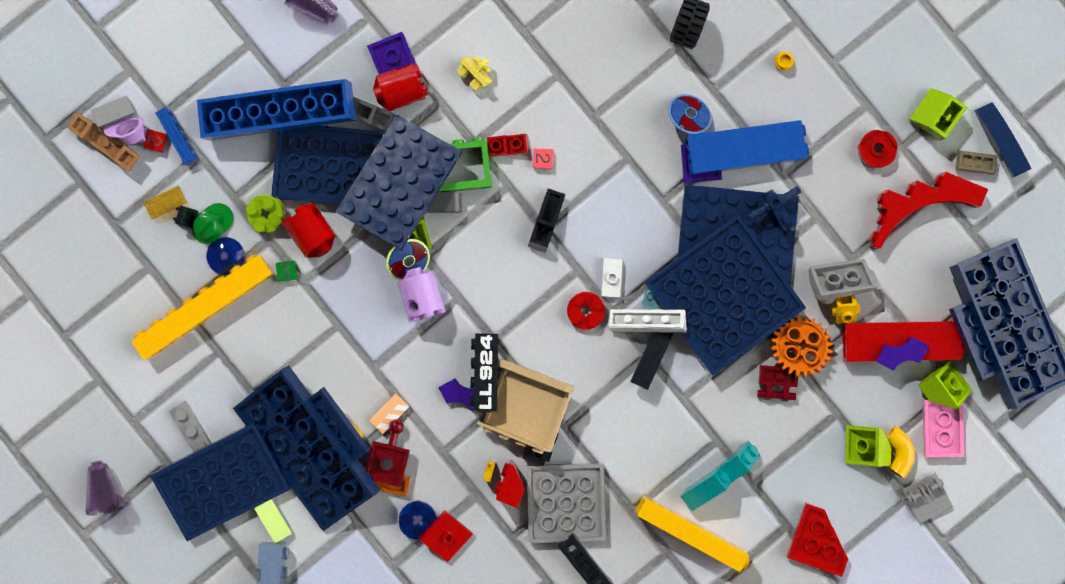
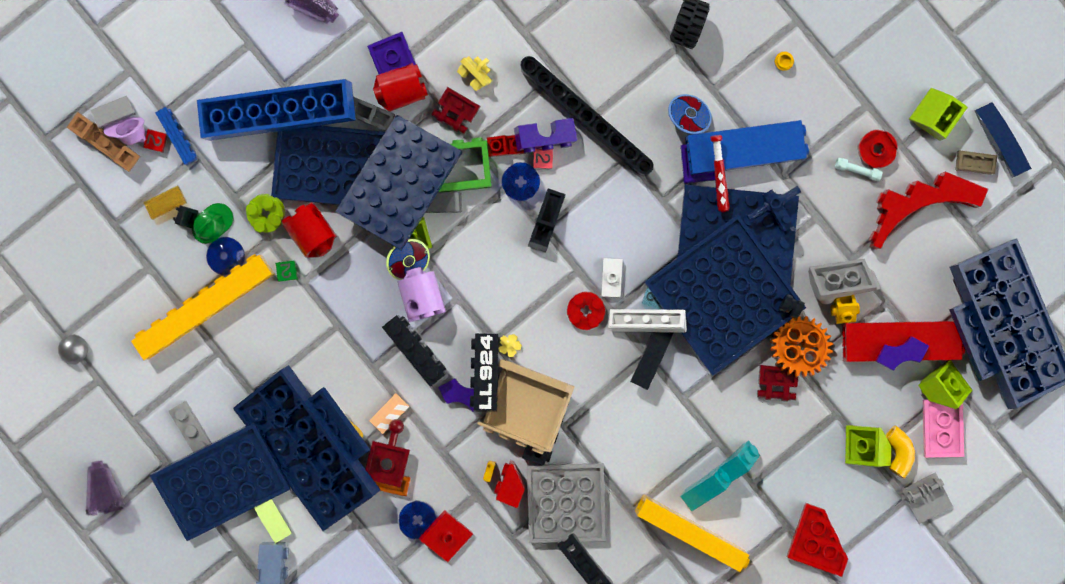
(72, 349): none -> flat silver hair
(414, 350): none -> black brick
(458, 105): none -> dark red plate
(509, 345): none -> light yellow plant
(529, 138): none -> dark purple arch
(529, 175): none -> clear blue plate
(583, 107): none -> black beam
(720, 177): none -> red piece
(791, 306): none -> black wheel
(843, 164): none -> light aqua bar

